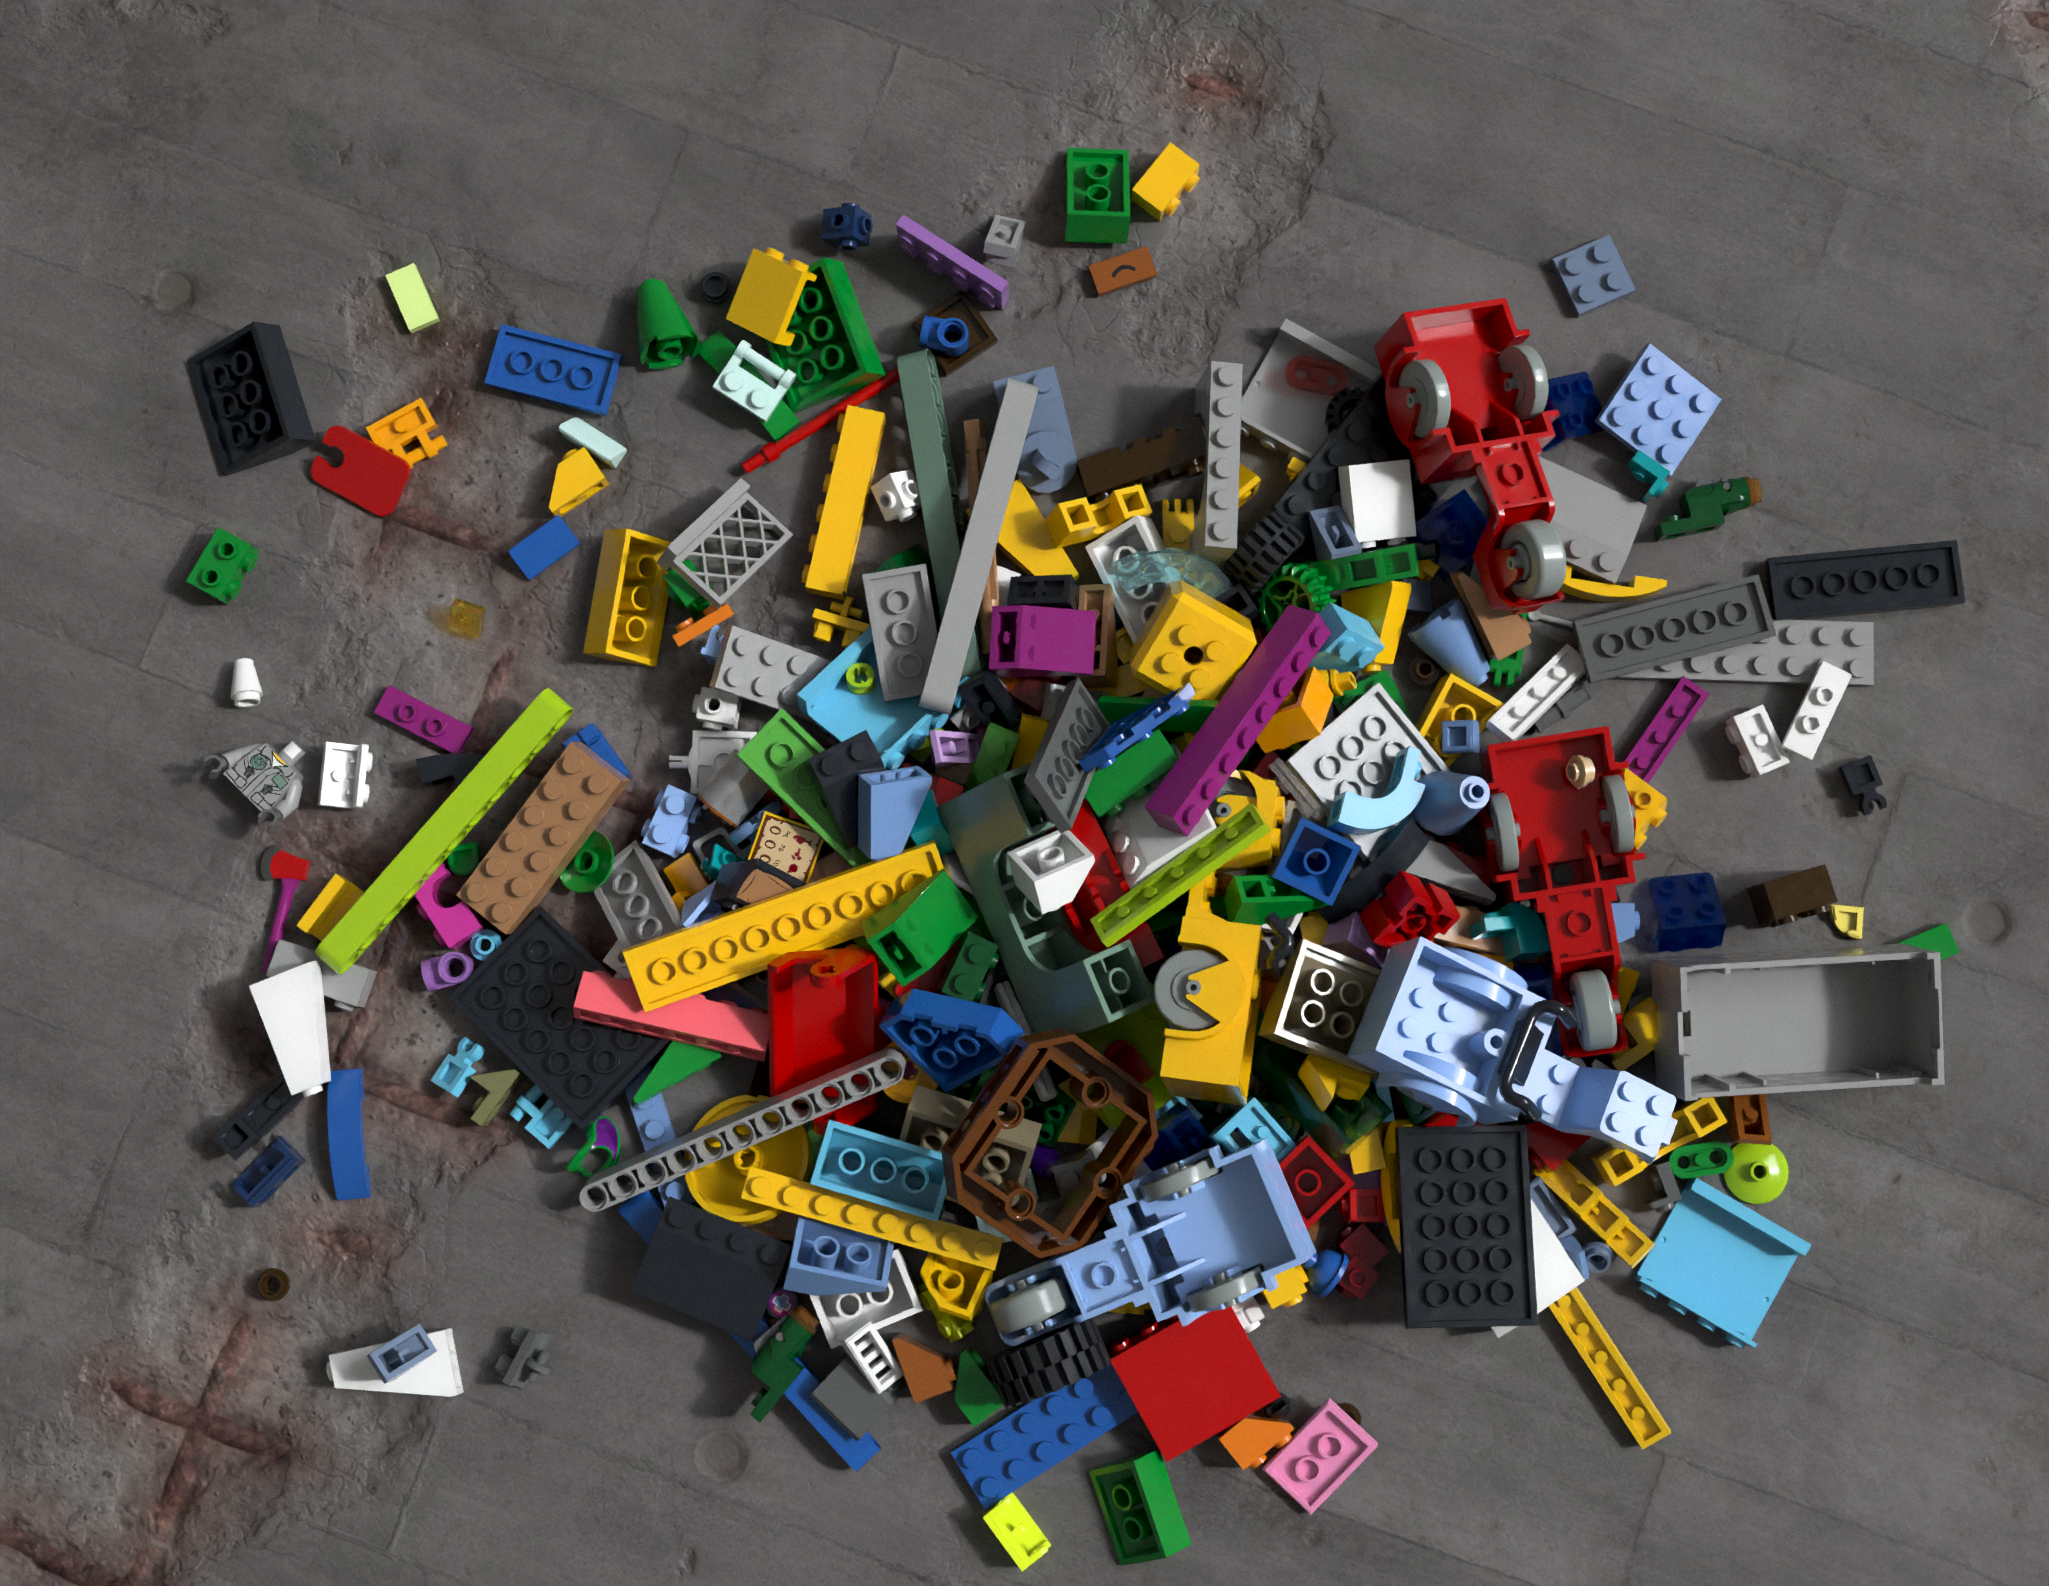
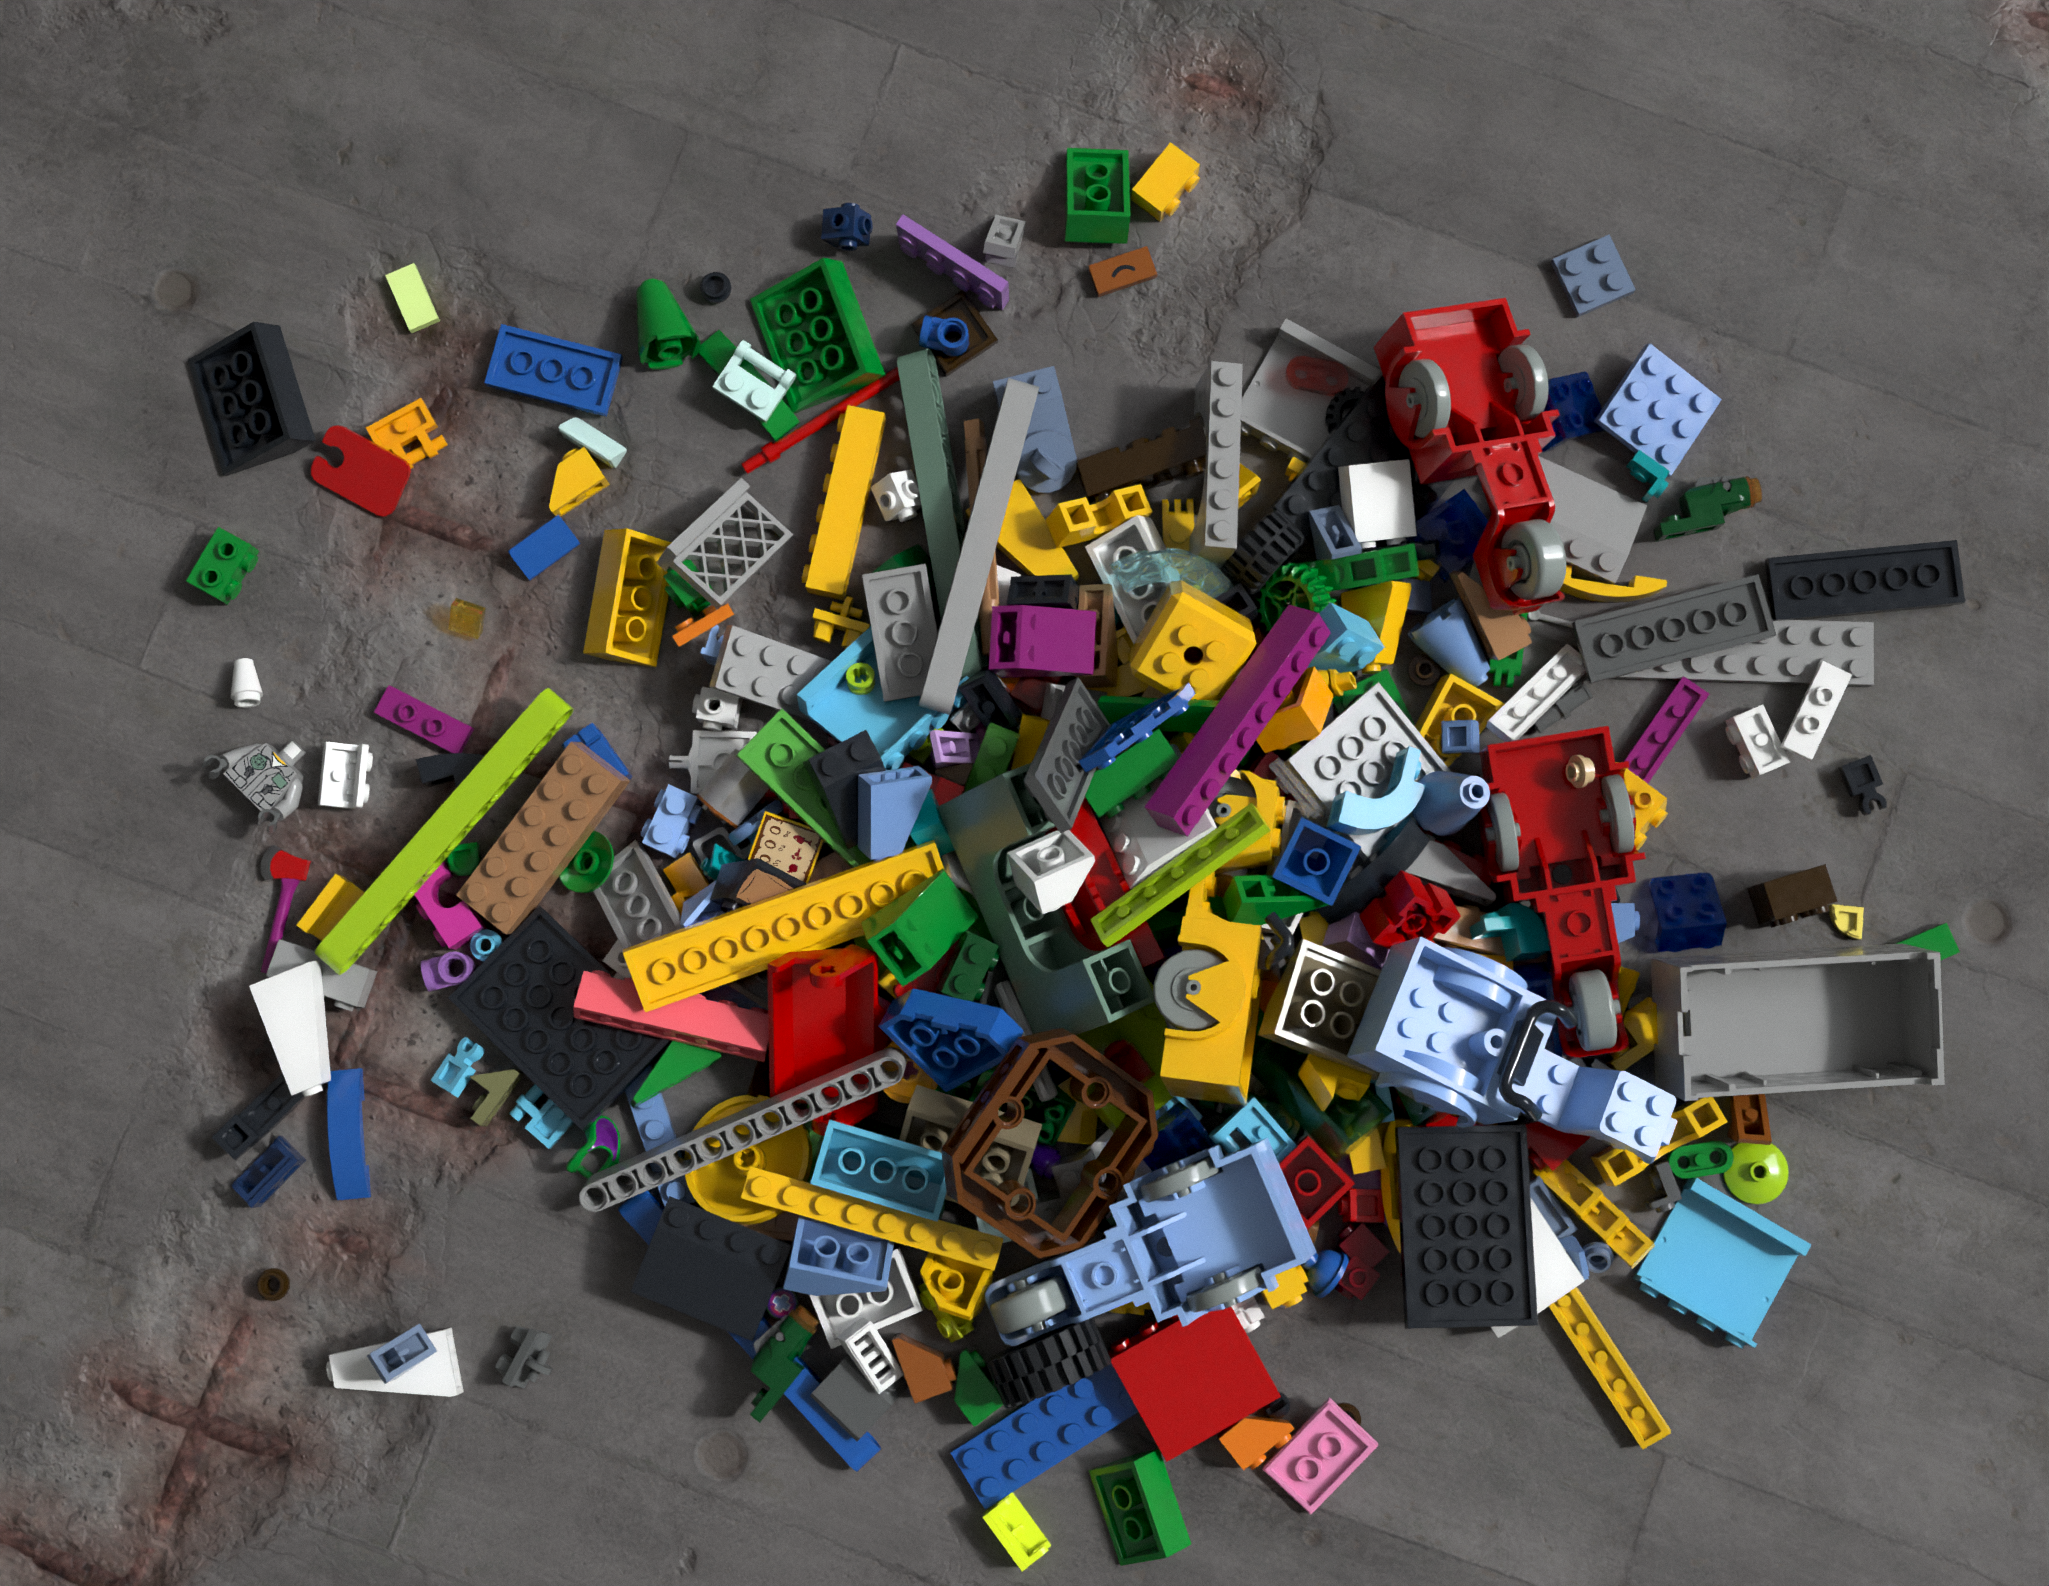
(769, 295): yellow panel -> none

